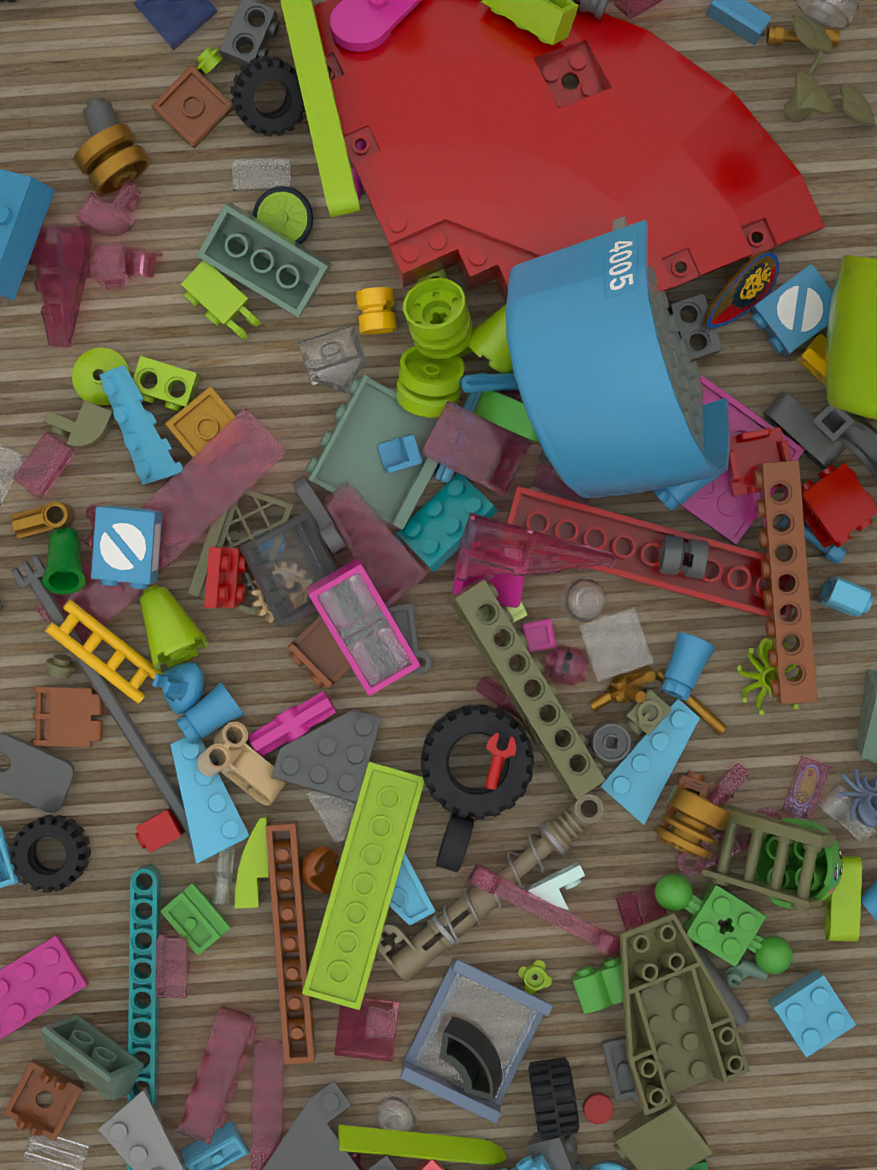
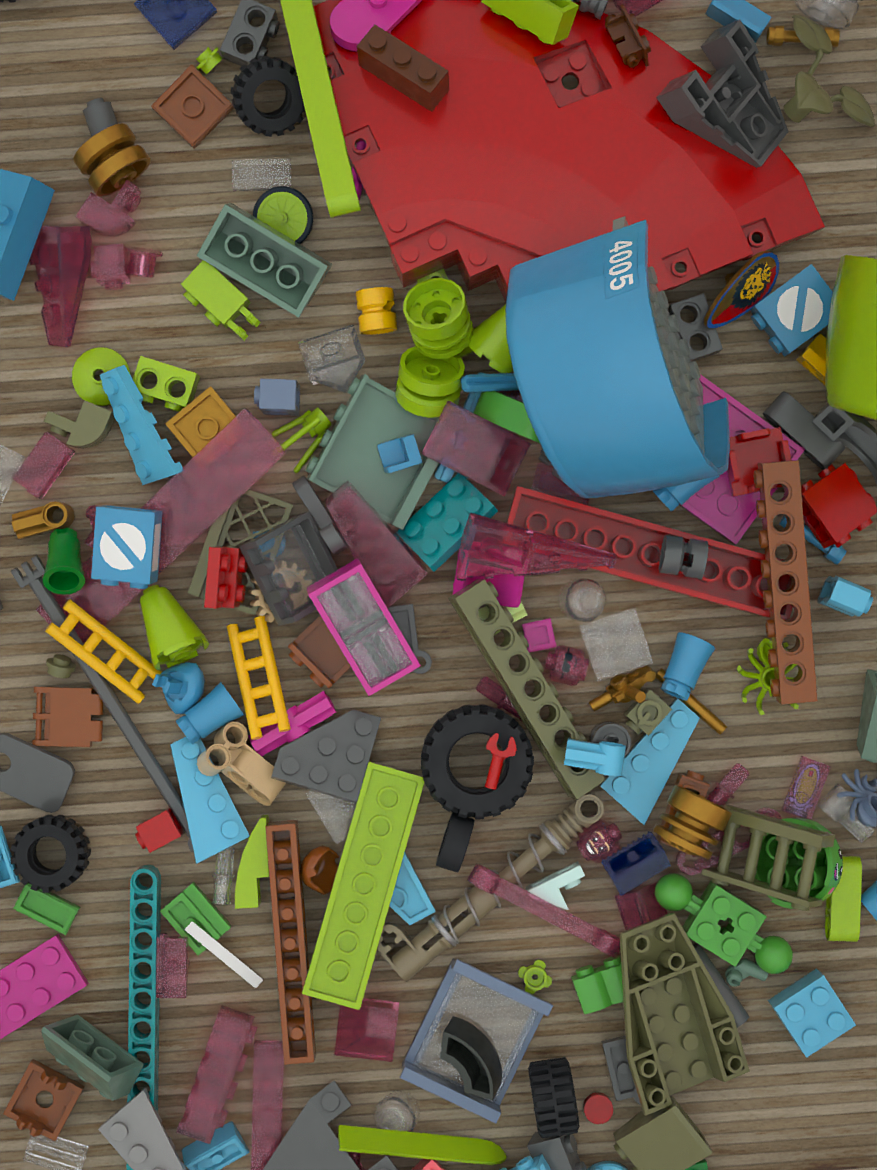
(47, 909): none -> bright green tile
(223, 954): none -> white sticker
(273, 688): none -> yellow bar
(278, 397): none -> sand blue brick
(314, 424): none -> lime plant
(403, 67): none -> reddish brown brick
(599, 841): none -> clear pink head
(603, 757): none -> medium azure piece
(625, 27): none -> reddish brown hinge
(636, 863): none -> clear blue brick
(733, 104): none -> dark grey wedge

